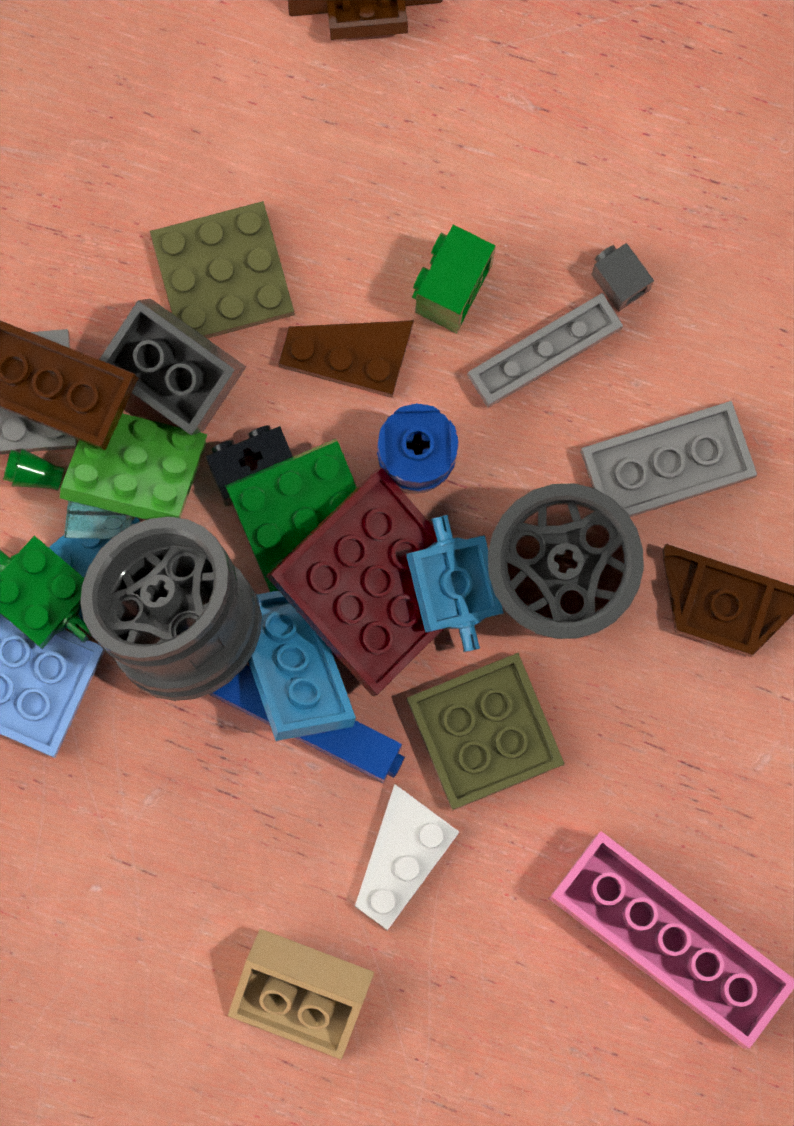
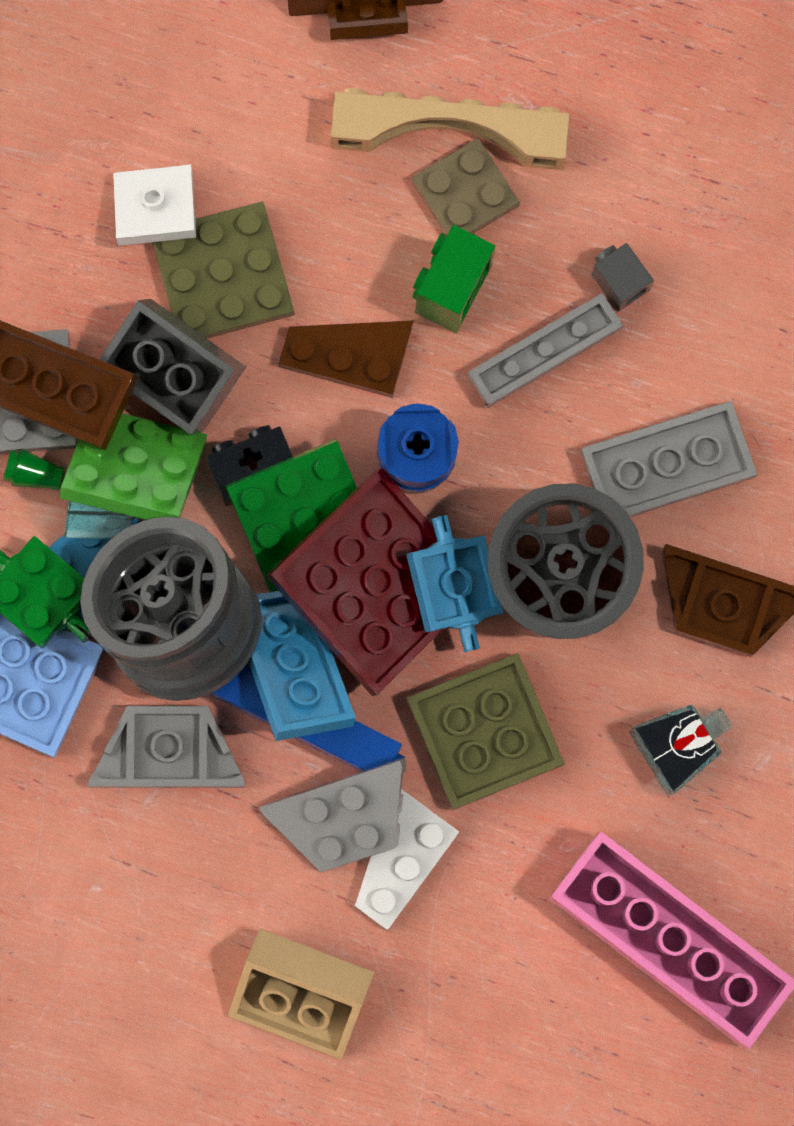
(154, 205): none -> white plate
(167, 751): none -> light grey wing
(344, 817): none -> light grey wing
(466, 189): none -> dark tan plate
(530, 136): none -> tan arch
(680, 744): none -> torso

